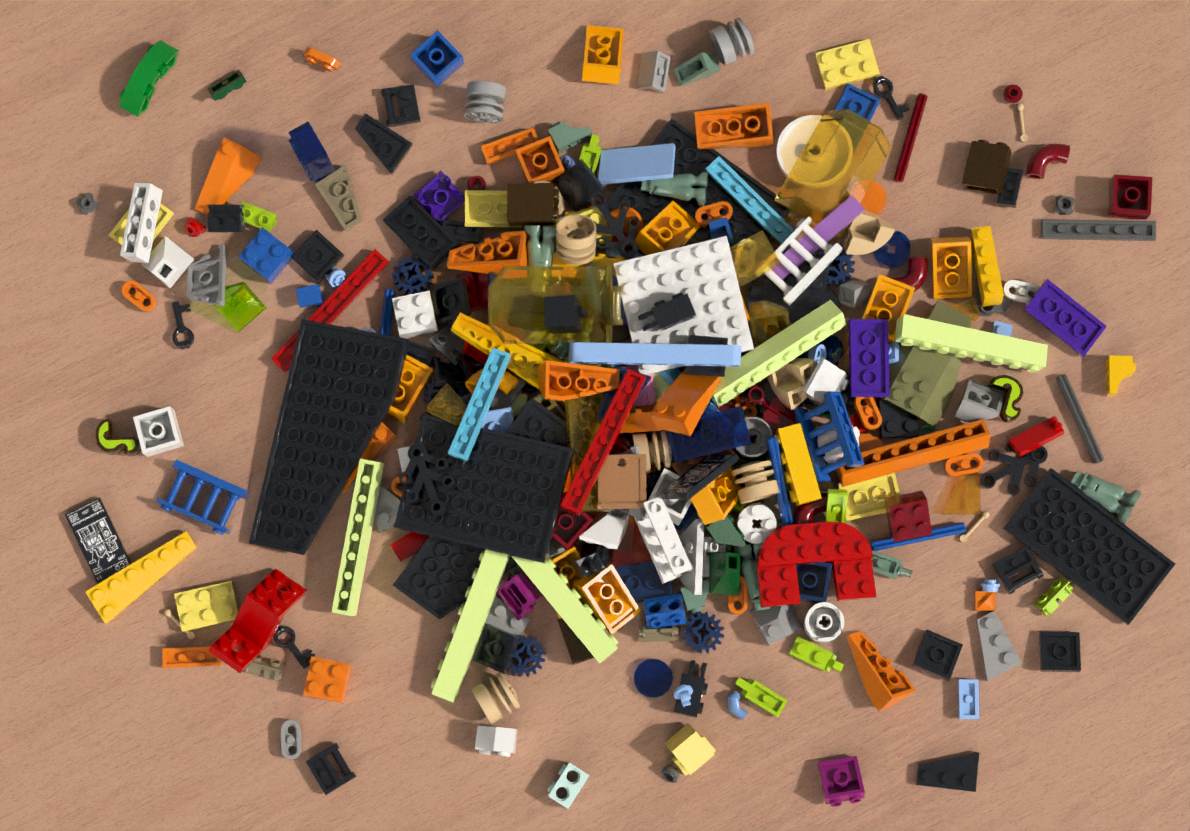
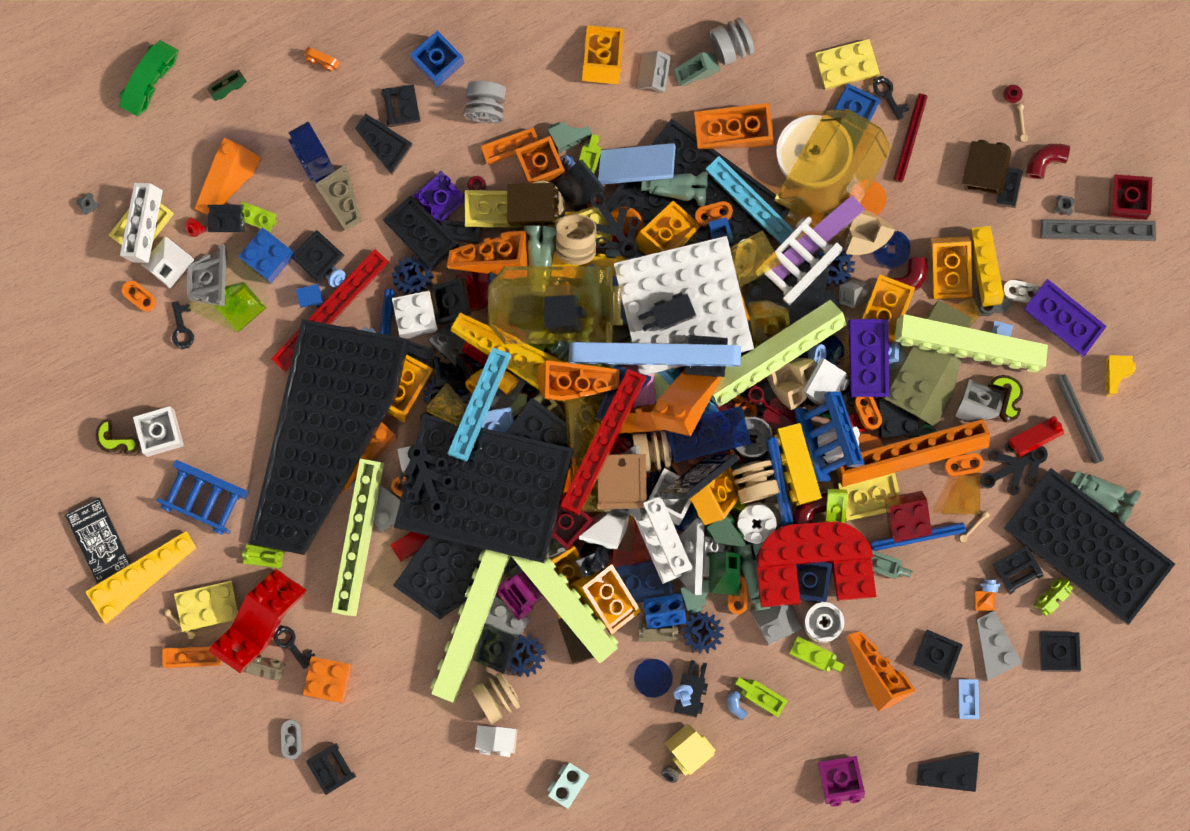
(262, 556): none -> lime hinge

